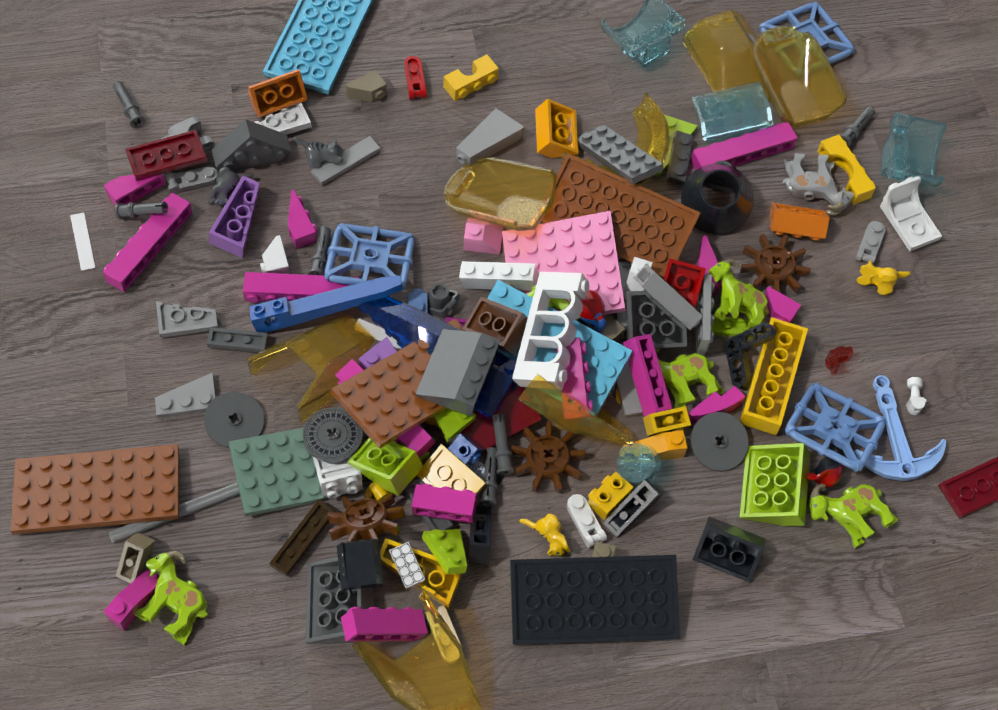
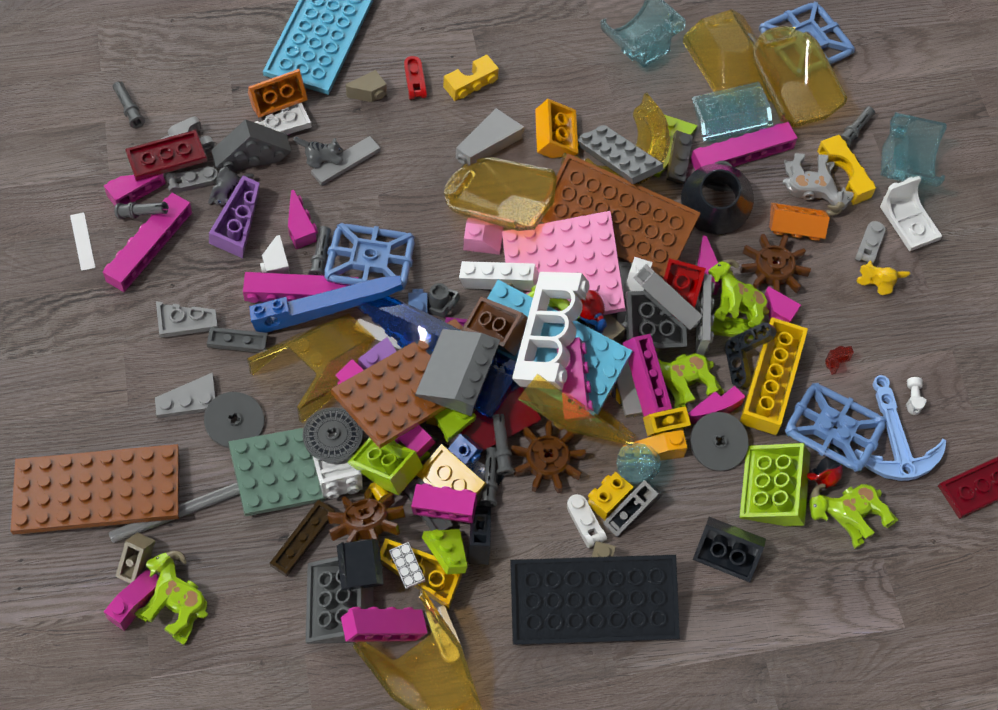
(550, 529): yellow animal -> none

